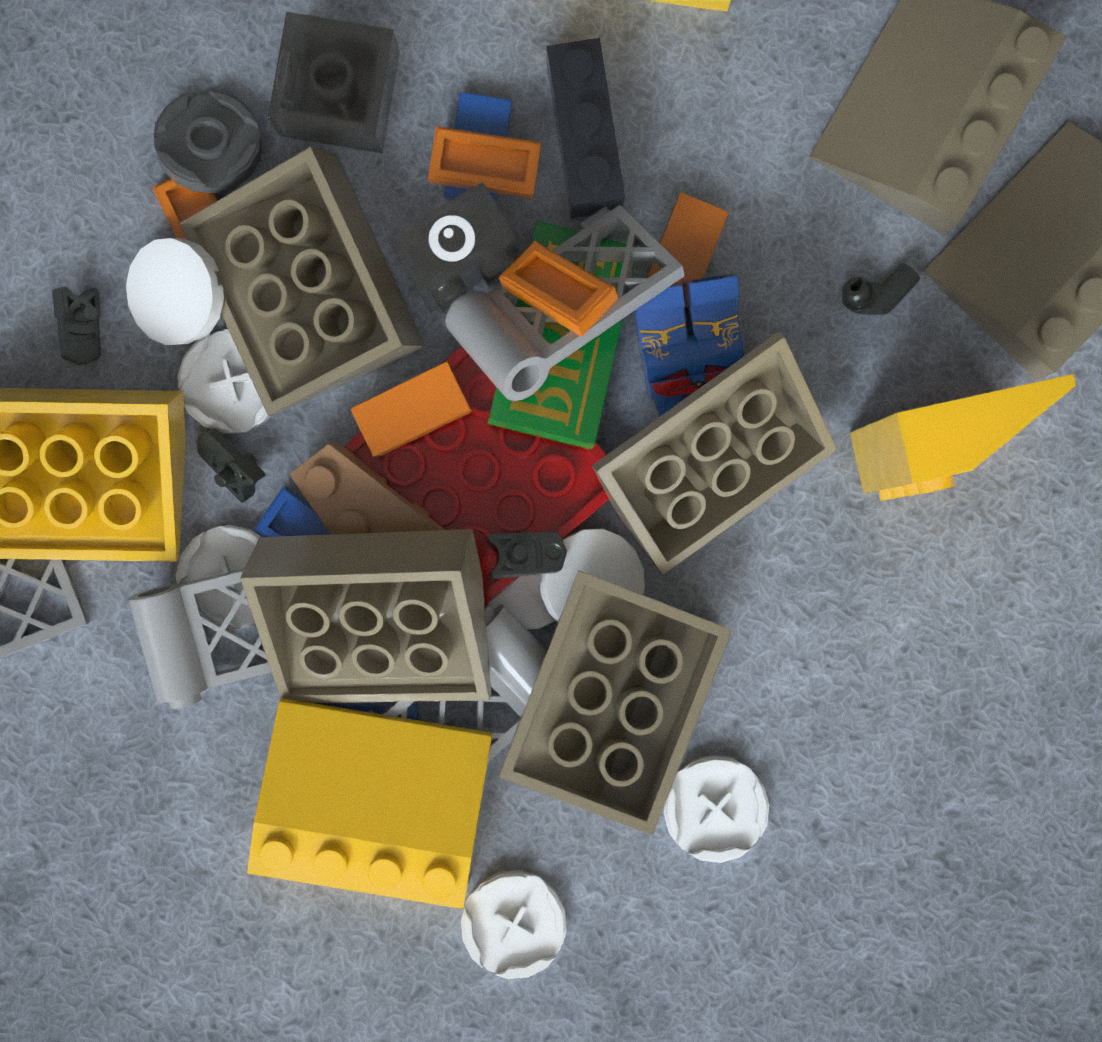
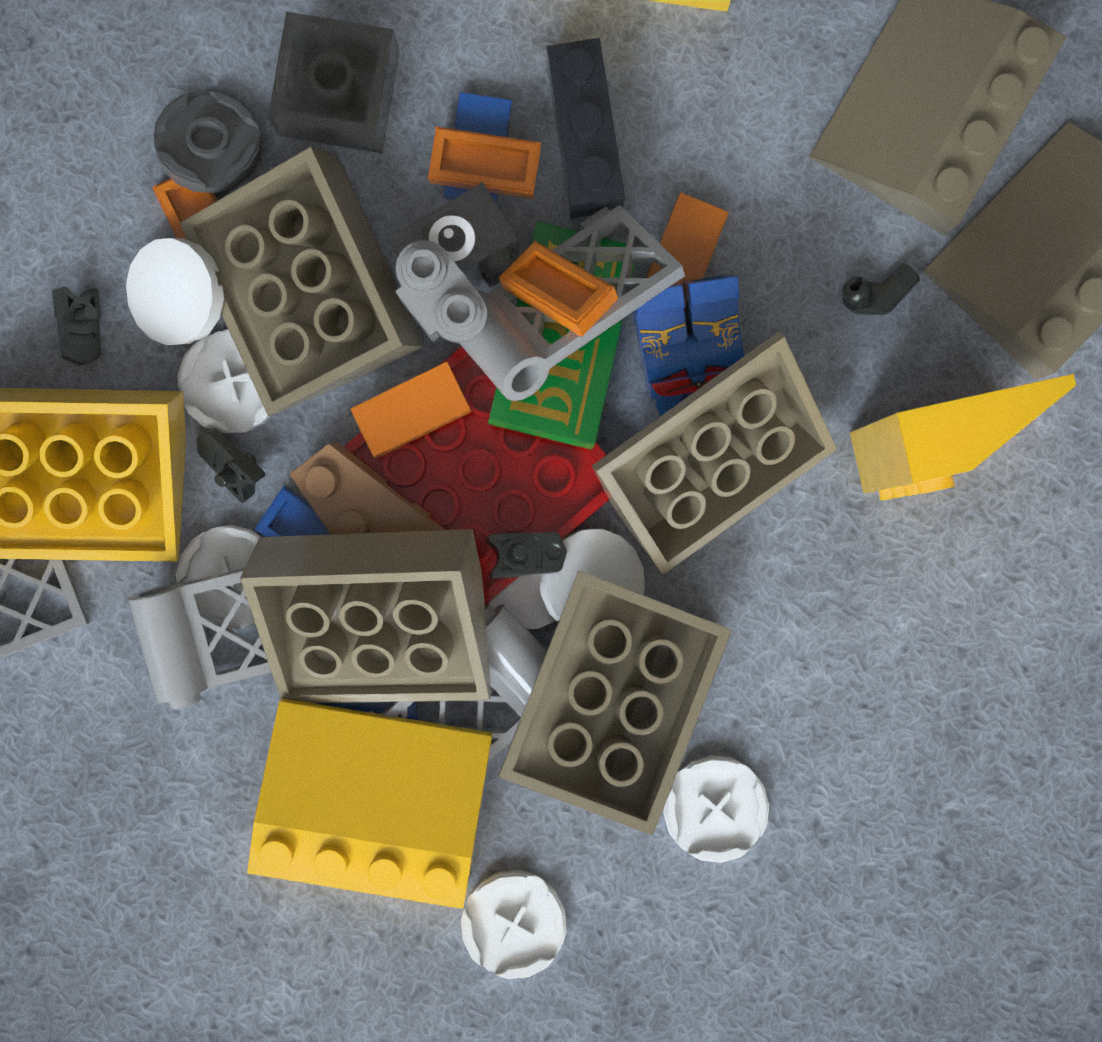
(439, 293): none -> light grey bracket

